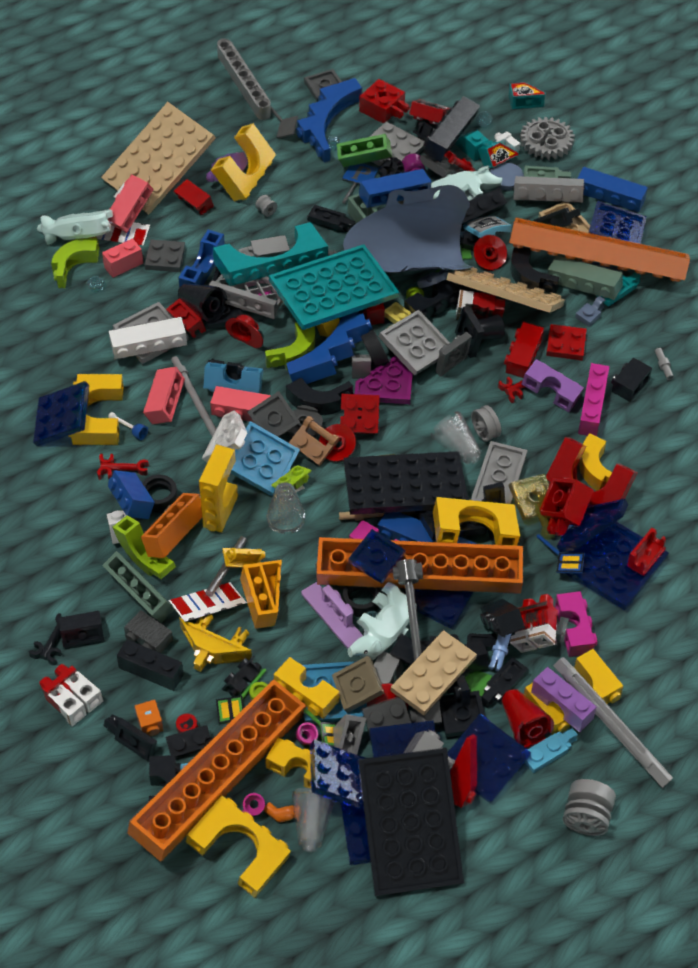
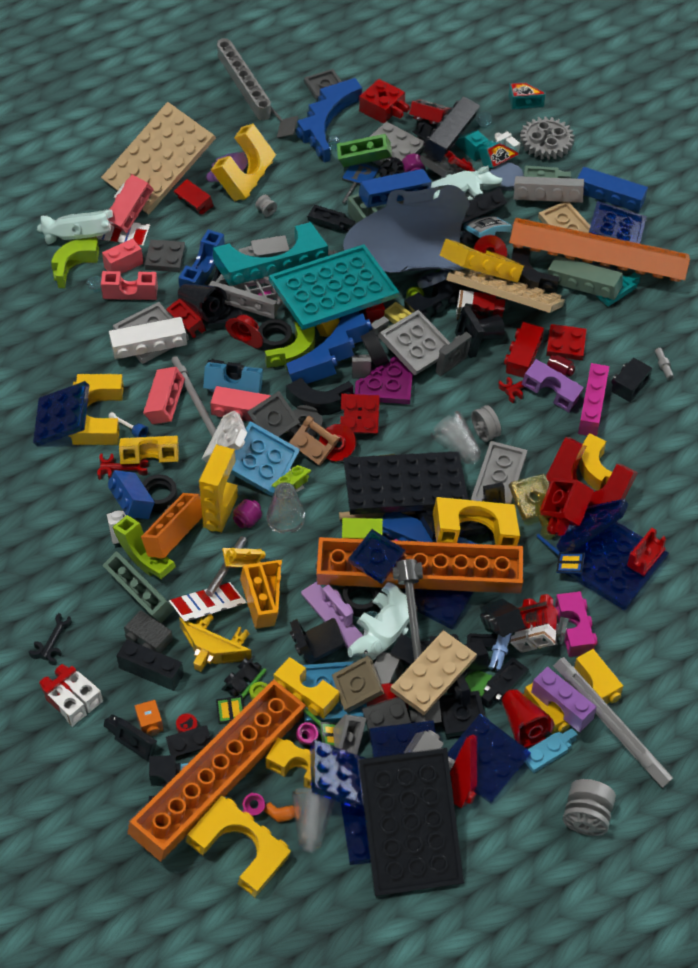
(81, 629): black panel -> none
(115, 287): none -> coral arch
(135, 449): none -> yellow arch
(247, 513): none -> magenta head
(275, 325): none -> black tyre
(317, 641): none -> black bracket
(359, 527): none -> lime brick
(380, 325): none -> light grey plate
(488, 263): none -> yellow arch
(559, 218): black hinge -> none
(561, 365): none -> dark red brick
(589, 314): sand blue plate -> none

